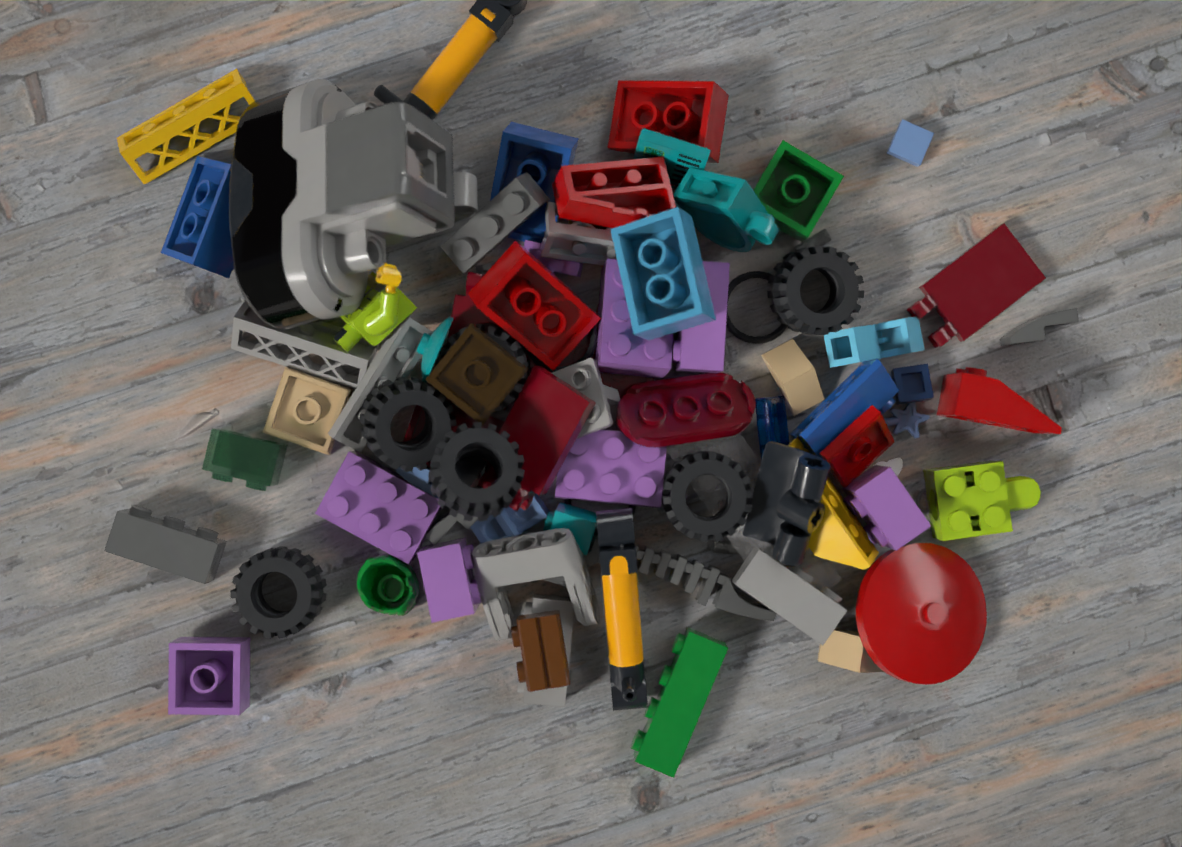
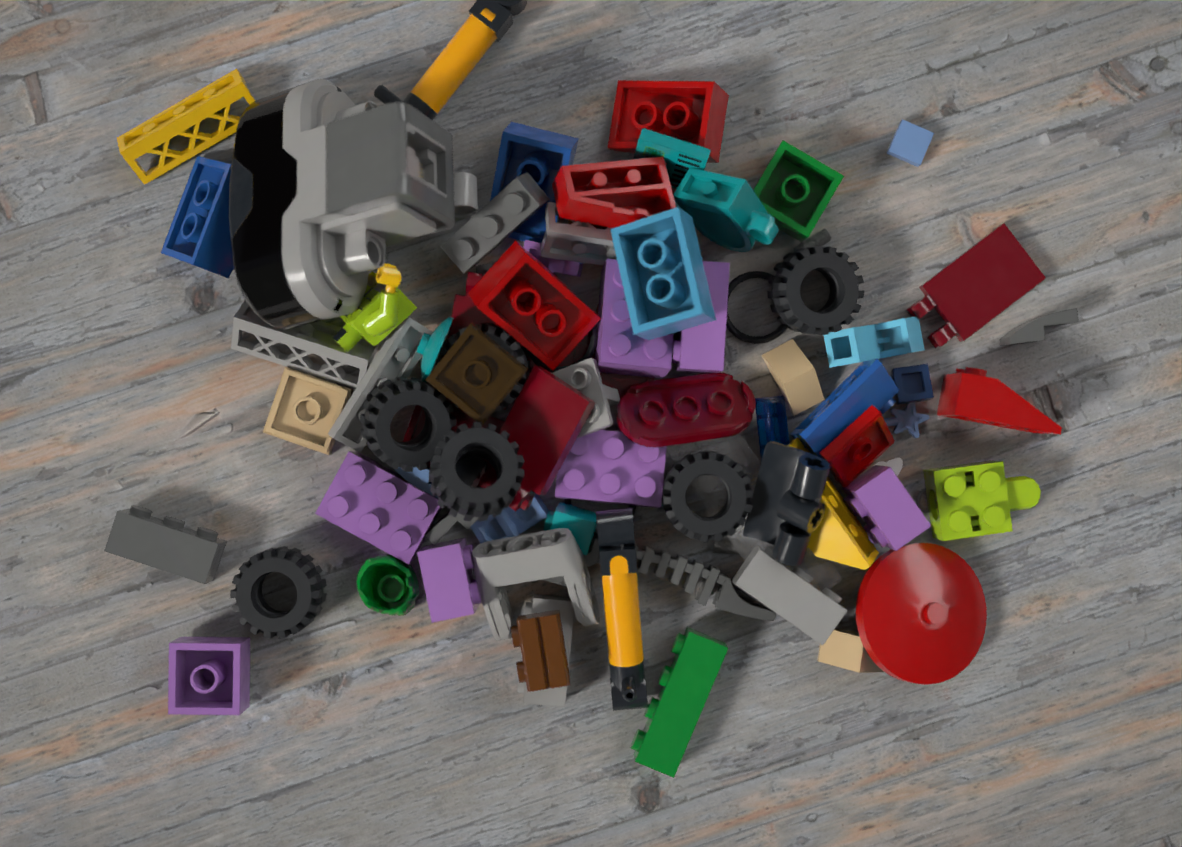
(245, 458): clear green brick -> none

